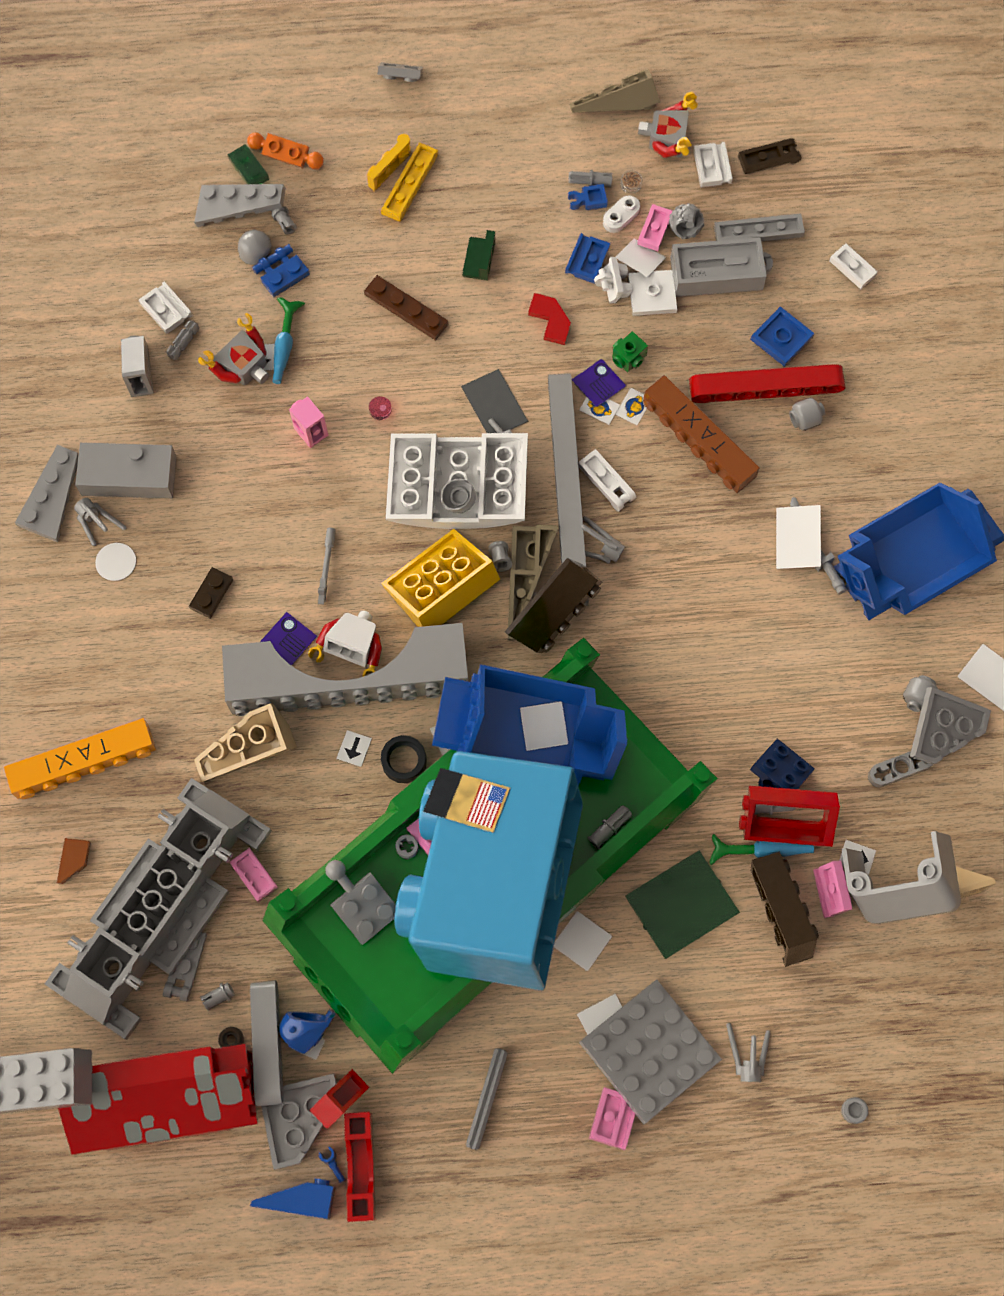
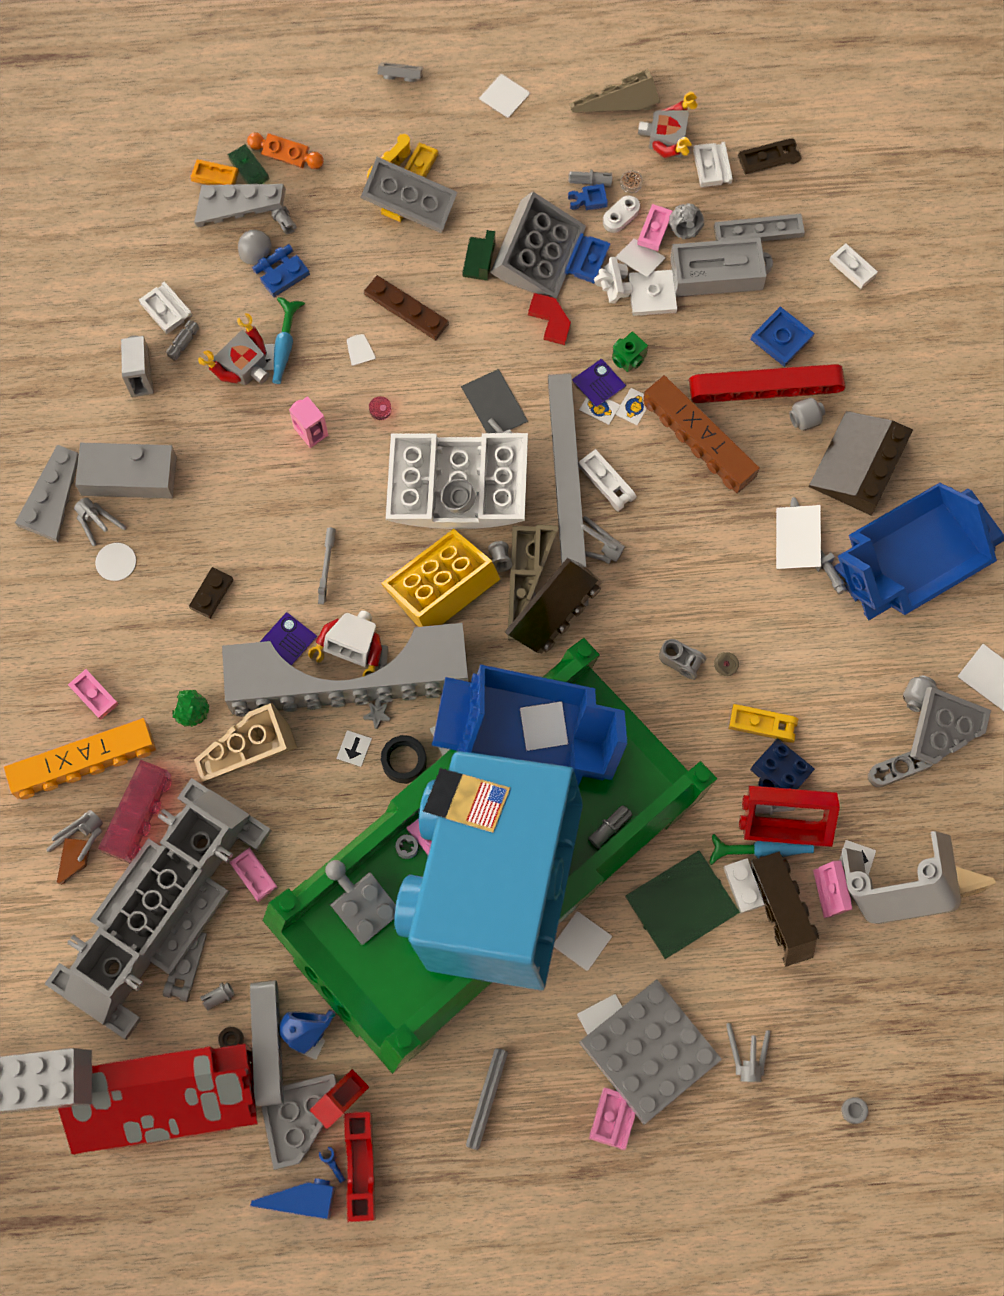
(86, 824): none -> light grey plant
(93, 694): none -> bright pink plate
(135, 812): none -> clear pink brick
(190, 708): none -> green piece
(213, 173): none -> light orange plate
(359, 349): none -> white sticker
(377, 711): none -> light grey piece
(408, 194): none -> light grey plate
(504, 95): none -> white sticker
(537, 247): none -> light grey slope
(683, 659): none -> light grey piece
(726, 663): none -> dark tan tile
(743, 886): none -> white plate
(763, 723): none -> yellow plate
(860, 460): none -> slope

